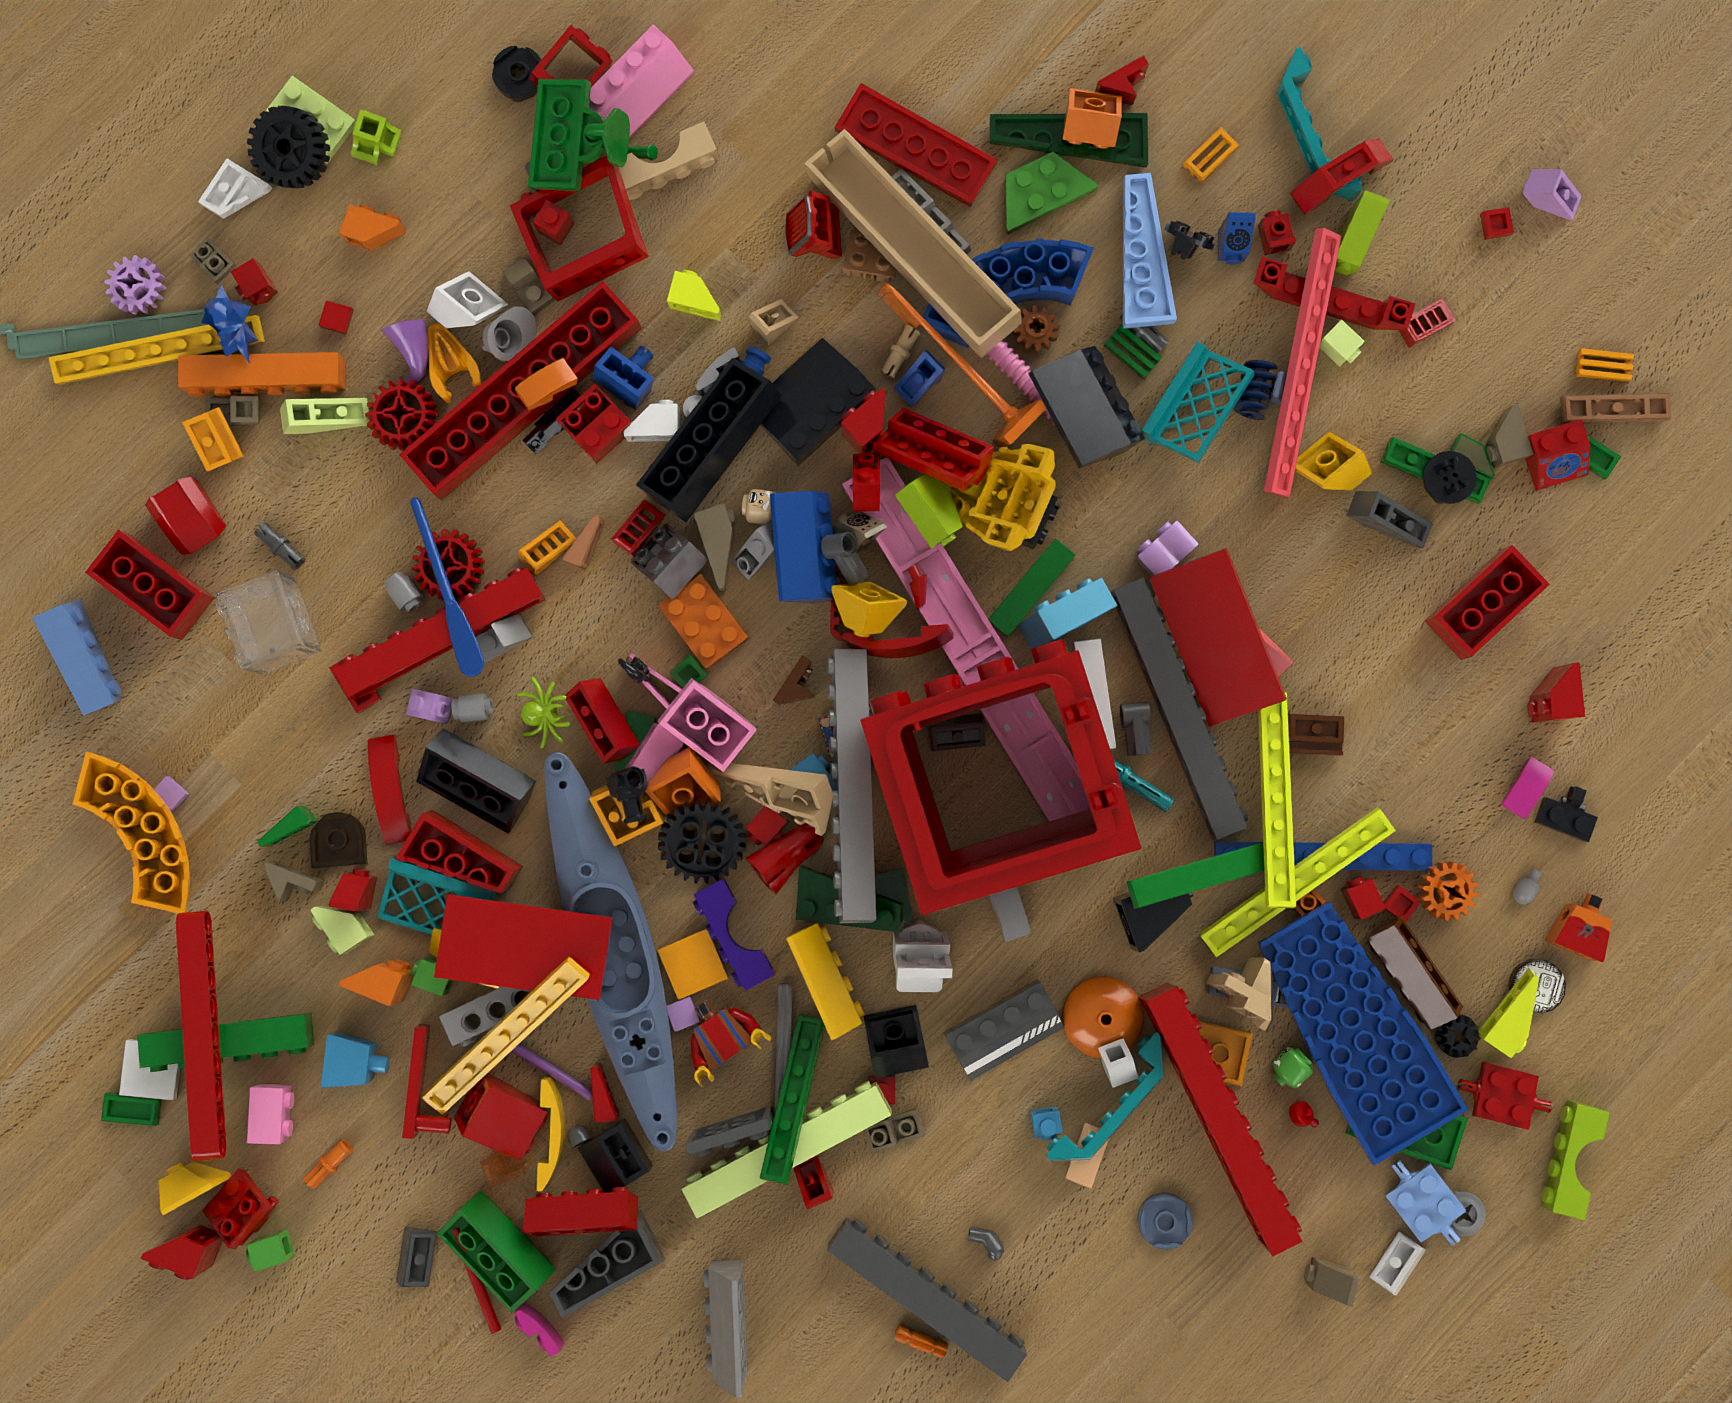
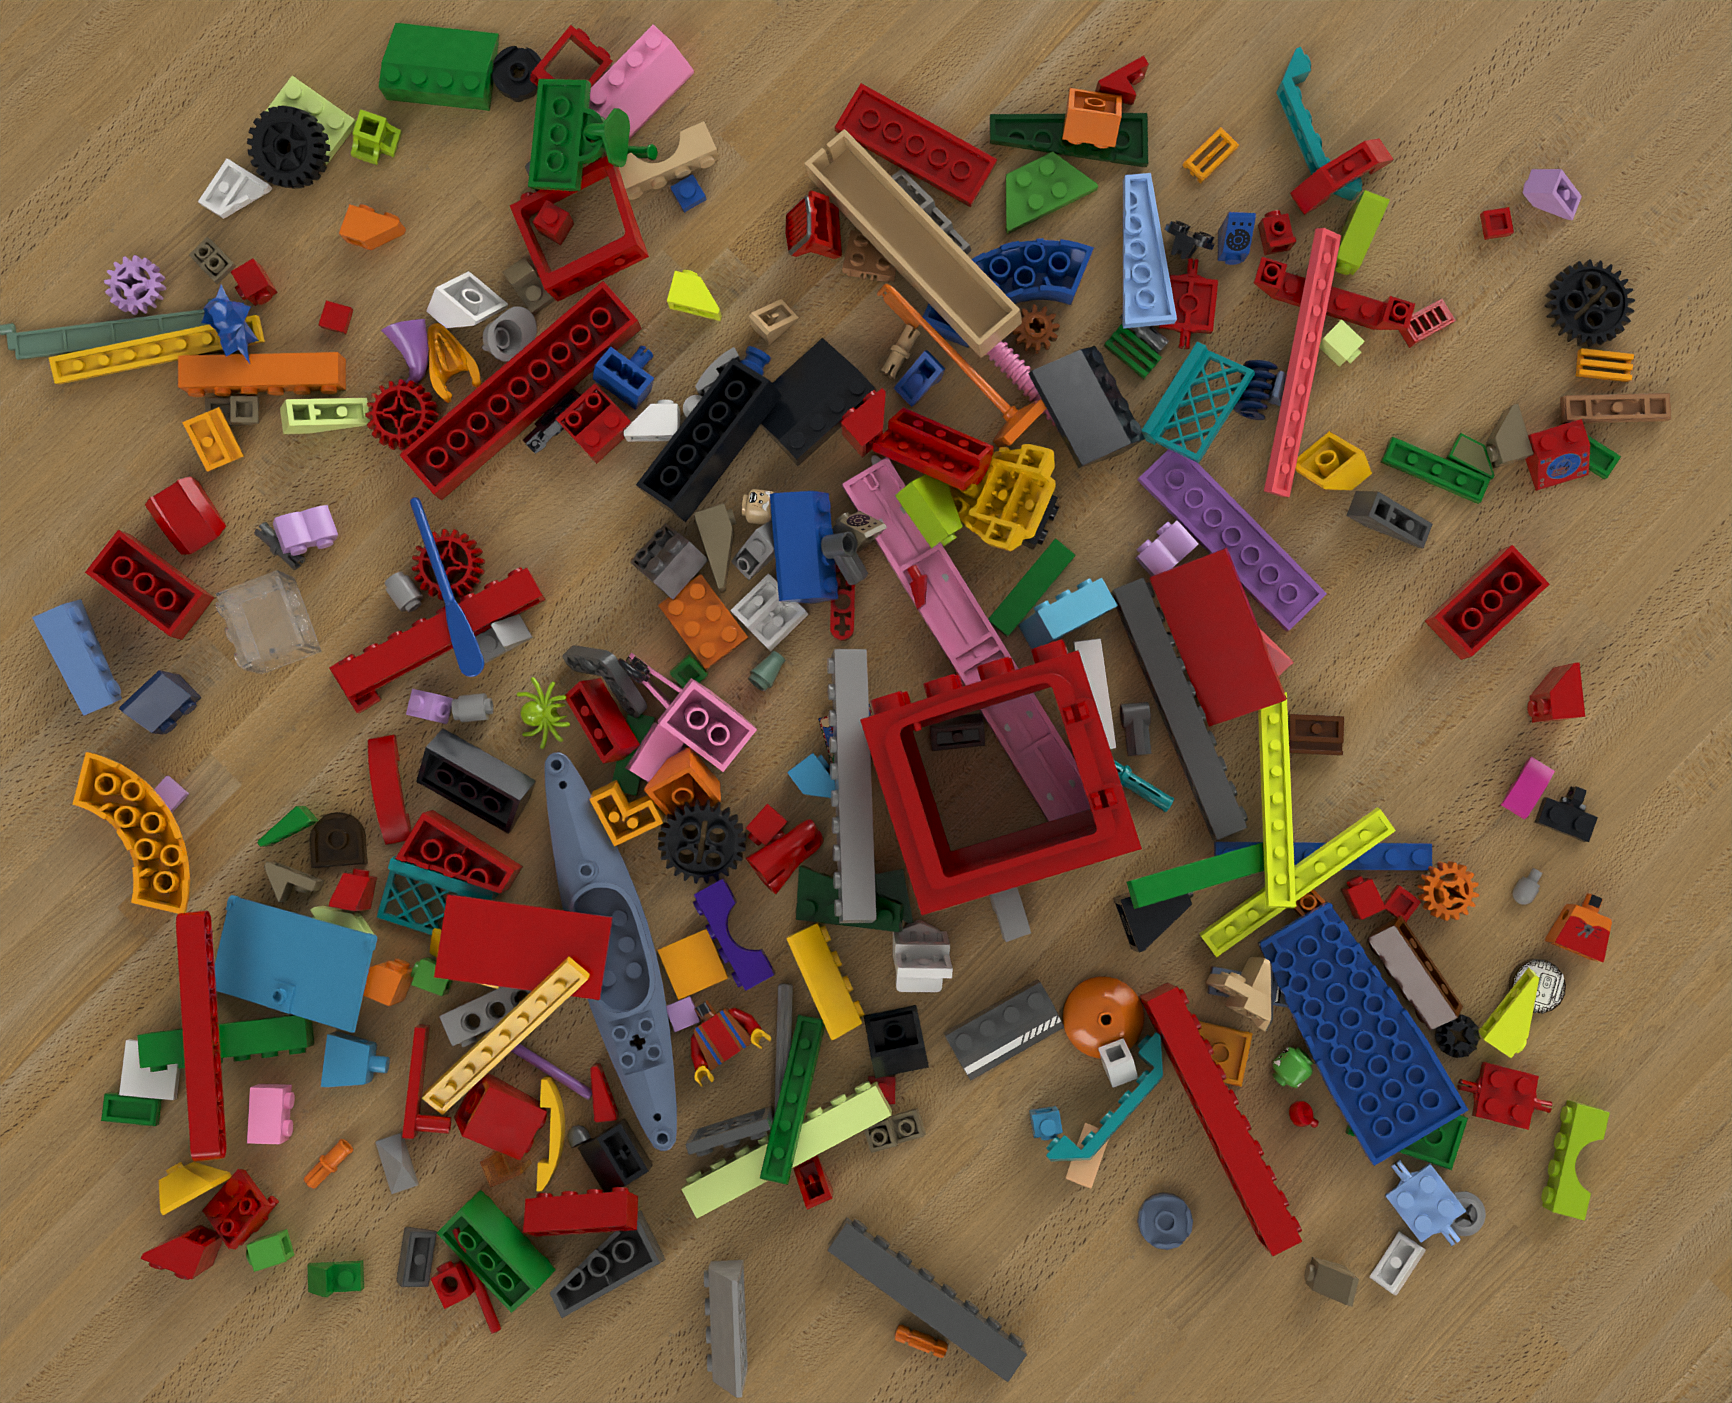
(161, 702): none -> dark blue slope
(293, 963): none -> dark azure door
(305, 529): none -> lavender brick
(333, 1277): none -> green slope
(397, 1163): none -> light grey slope
(439, 66): none -> green slope
(447, 1294): none -> red brick
(534, 1322): dark pink slope -> none
(543, 384): orange slope -> none
(545, 561): light orange slope -> none
(583, 547): nougat slope -> none
(605, 664): none -> dark grey beam
(629, 787): black connector -> none
(631, 521): red slope -> none
(688, 193): none -> blue plate
(766, 615): none -> white slope
(766, 672): none -> sand green cone
(790, 689): reddish brown slope -> none
(796, 792): tan wedge -> none
(866, 482): red slope -> none
(867, 607): yellow slope -> none
(931, 639): red slope -> none
(990, 1241): dark grey arm -> none
(1193, 303): none -> red plate
(1221, 522): none -> medium lavender plate
(1444, 466): black plate -> none
(1572, 286): none -> black gear

